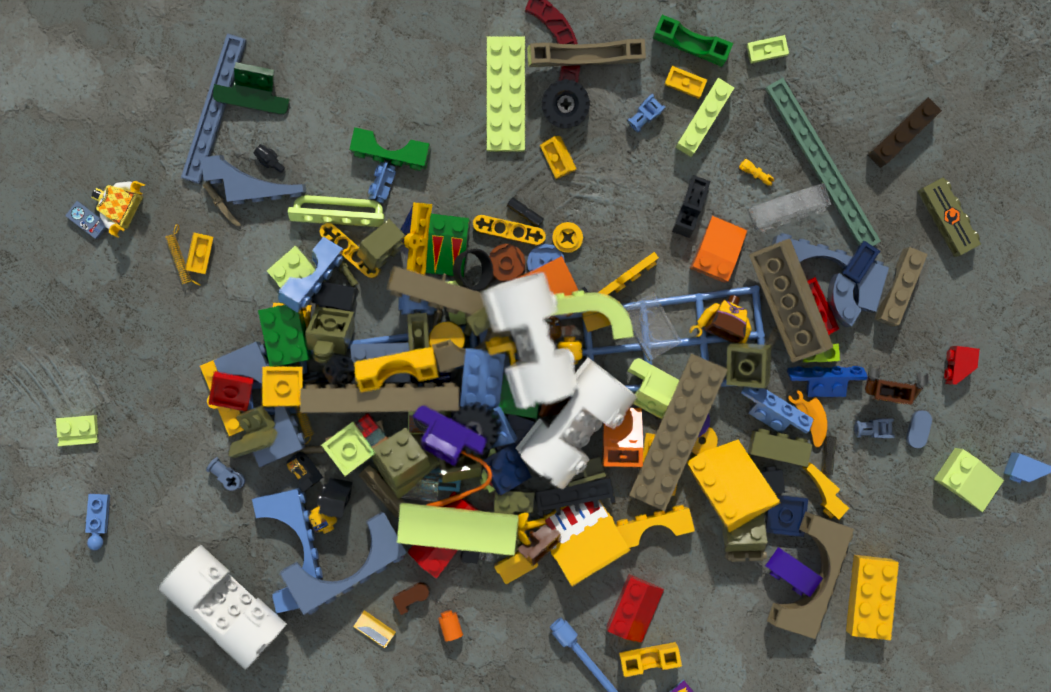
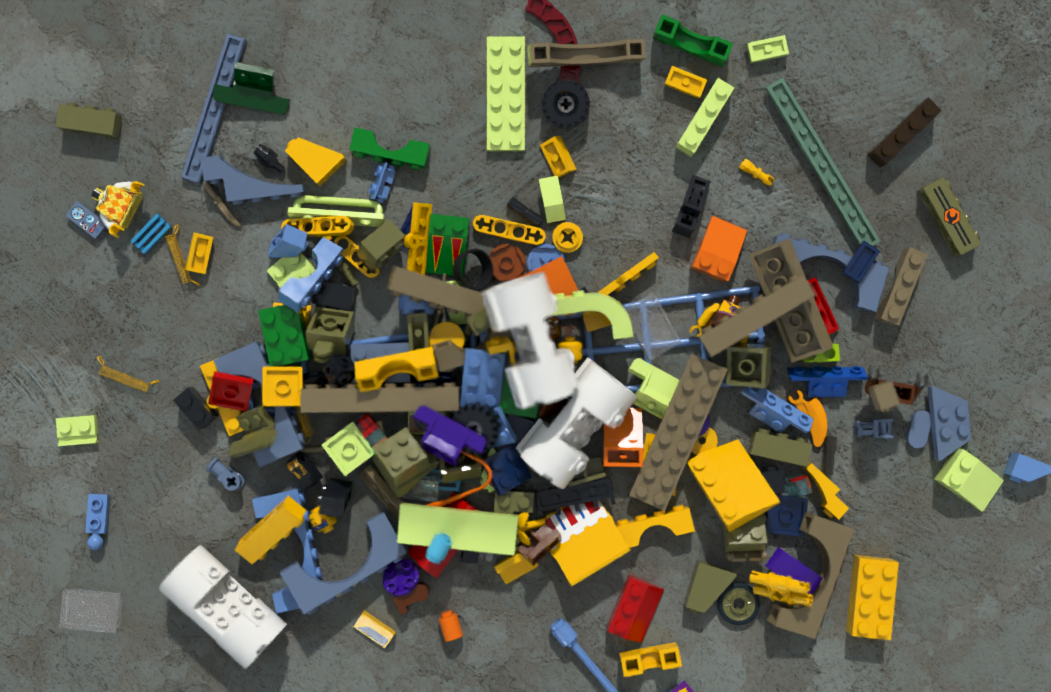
(88, 120): none -> olive brick
(90, 610): none -> clear tile
(125, 383): none -> yellow piece
(145, 229): none -> dark azure tile
(195, 408): none -> black brick
(270, 530): none -> yellow brick
(288, 243): none -> medium blue slope
(315, 159): none -> yellow slope
(318, 222): none -> yellow beam
(400, 577): none -> dark purple dish
(439, 548): none -> medium azure brick
(552, 199): none -> yellowish green slope
(647, 112): medium blue connector -> none
(706, 586): none -> olive slope
(749, 609): none -> wheel
(756, 315): none -> dark tan brick
(781, 588): none -> yellow pin
(788, 207): clear brick -> none
(799, 485): none -> clear light blue leg
(841, 300): sand blue brick -> none
(884, 396): none -> dark tan brick
(948, 422): none -> sand blue wing
(960, 363): red slope -> none

